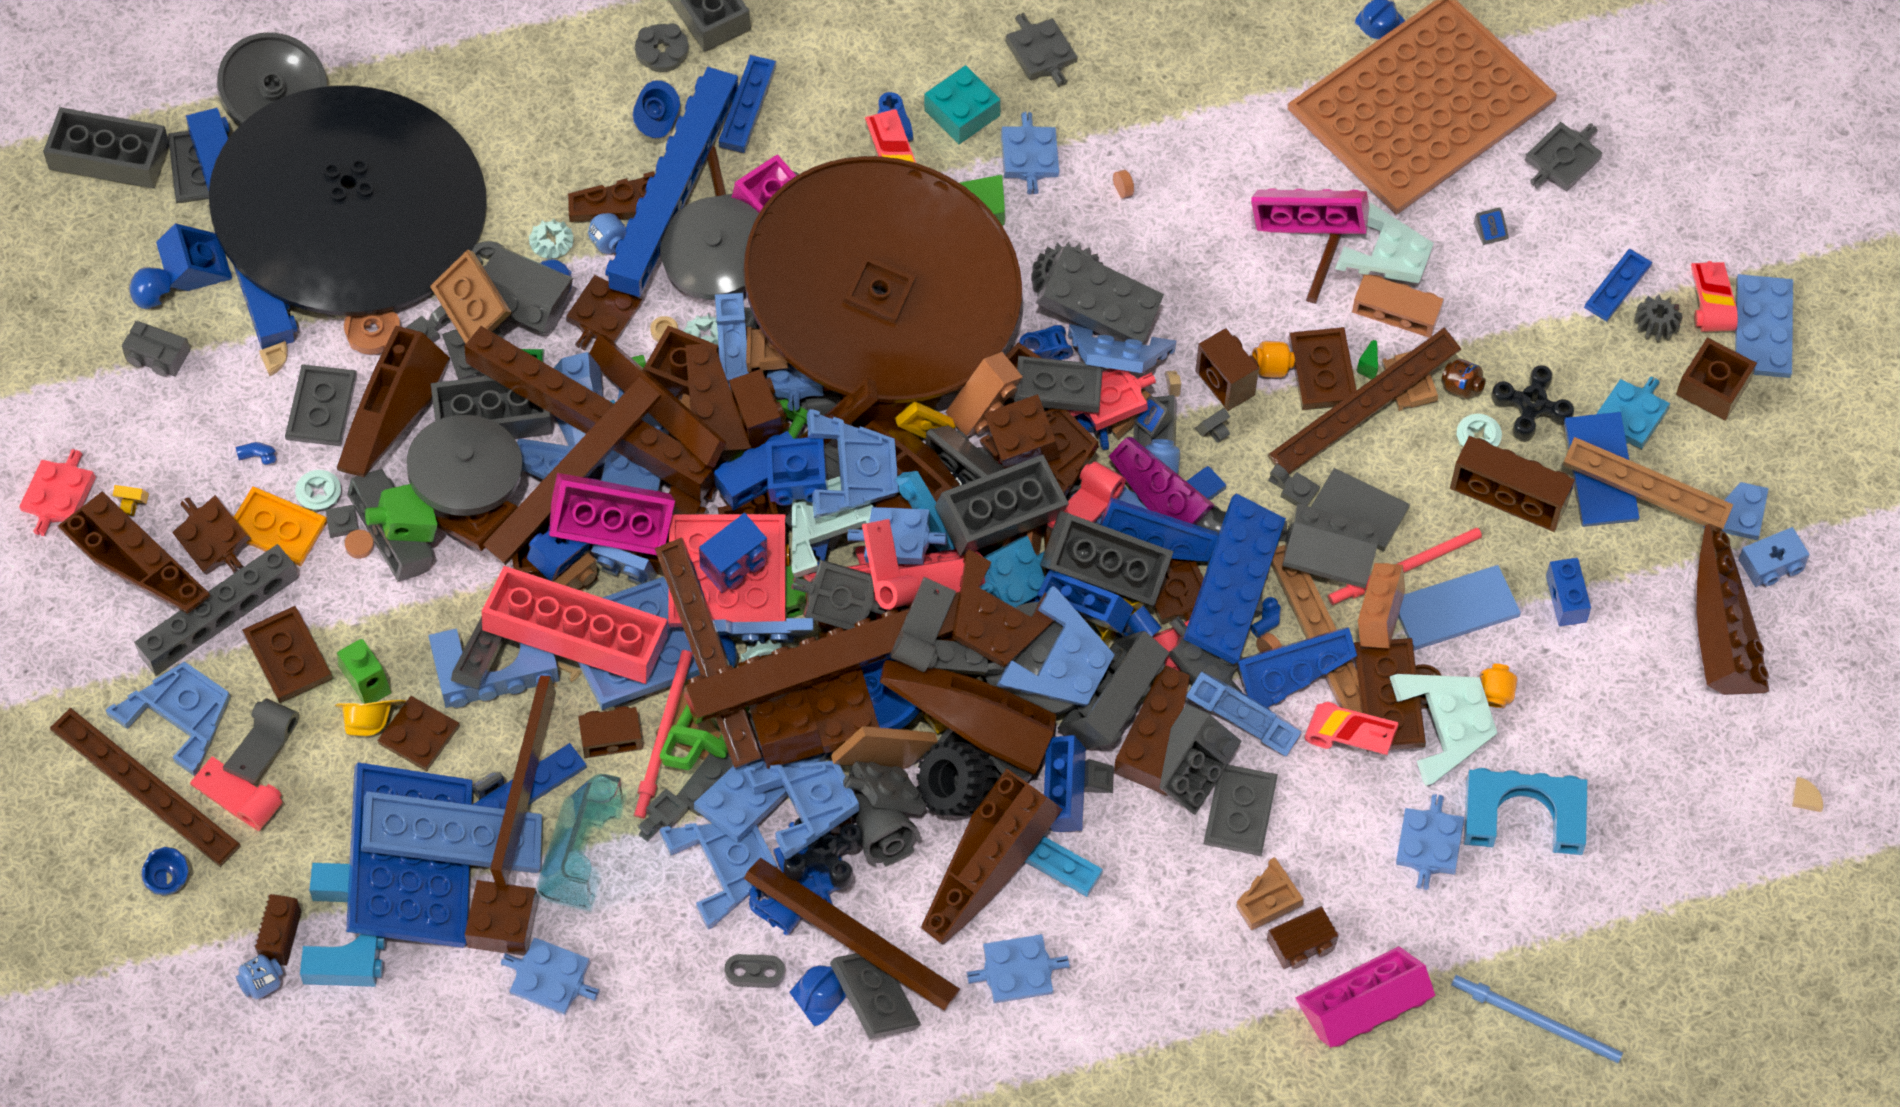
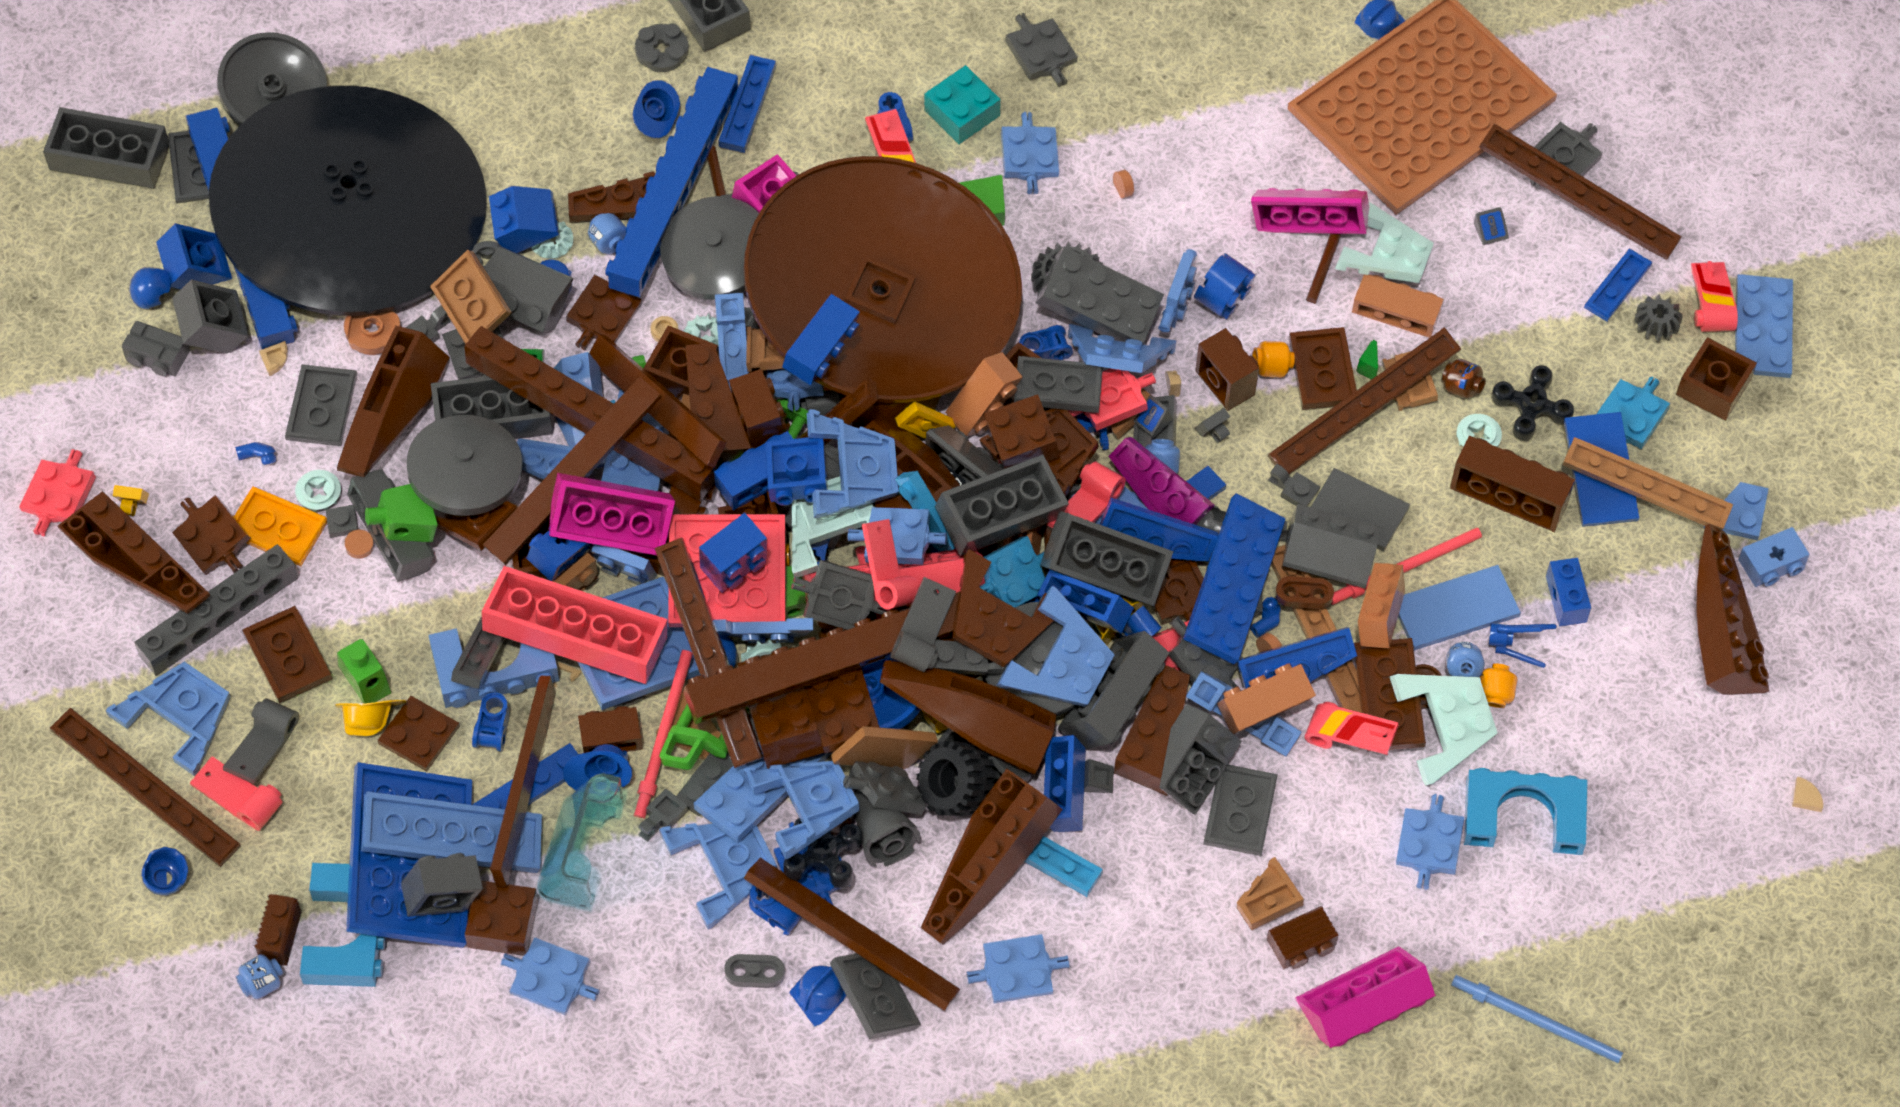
(210, 316): none -> dark grey brick
(441, 885): none -> dark grey brick
(487, 784): dark grey slope -> none
(491, 728): none -> blue piece
(523, 217): none -> blue slope
(601, 760): none -> blue piece
(822, 340): none -> blue brick
(1180, 290): none -> medium blue plate
(1224, 285): none -> blue brick
(1265, 697): none -> nougat brick
(1304, 590): none -> reddish brown plate
(1465, 653): none -> medium blue head
(1503, 635): none -> blue plant
(1580, 192): none -> reddish brown tile

